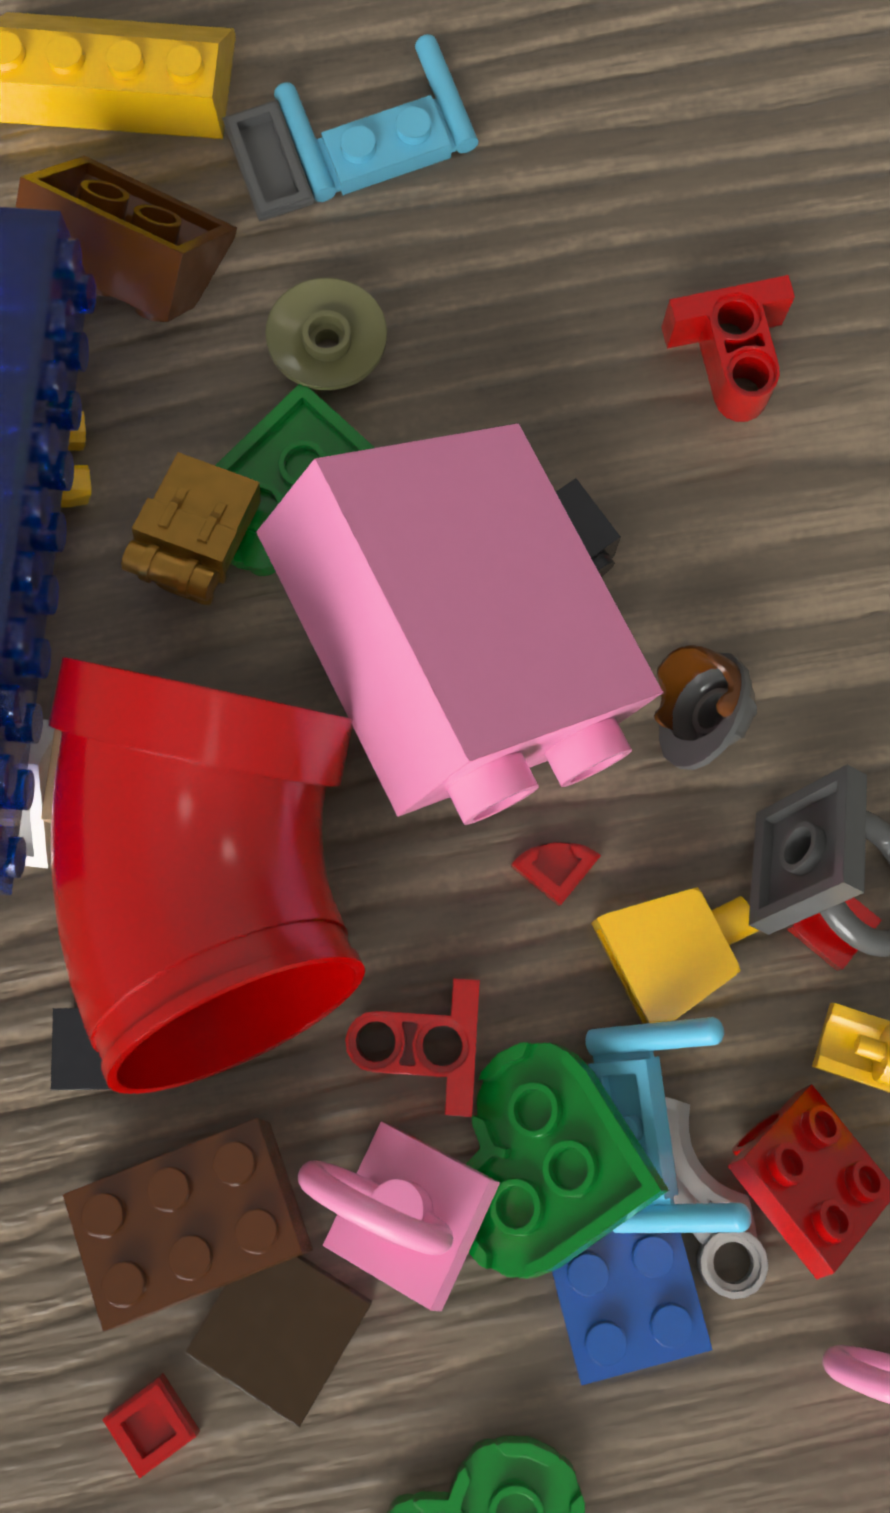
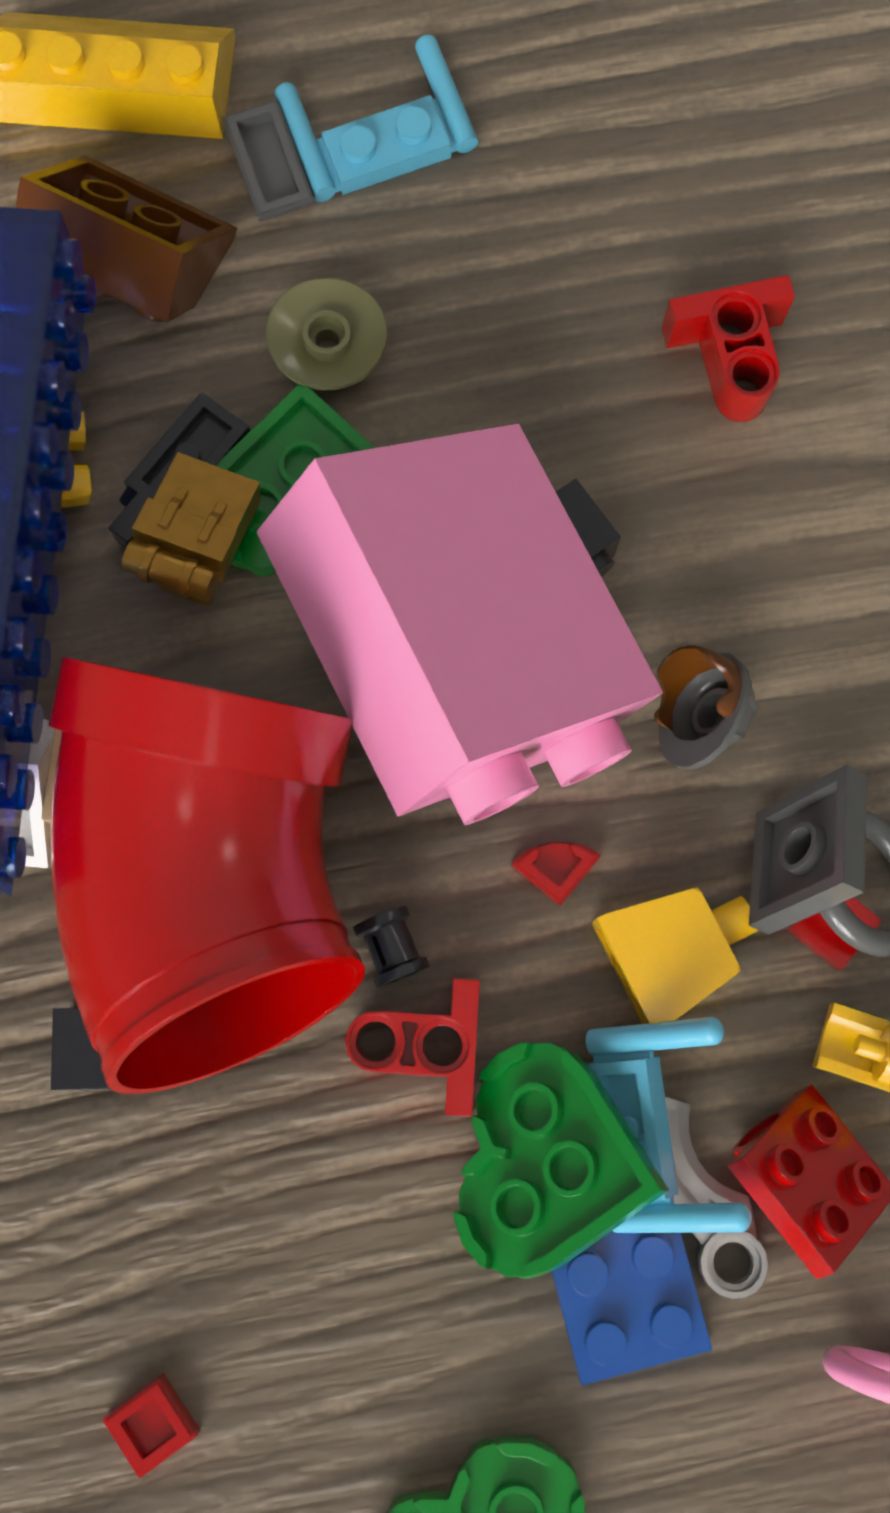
(186, 1223): reddish brown brick -> none
(201, 432): none -> black hinge
(280, 1334): dark brown tile -> none
(391, 946): none -> black bush
(403, 1213): bright pink tile -> none

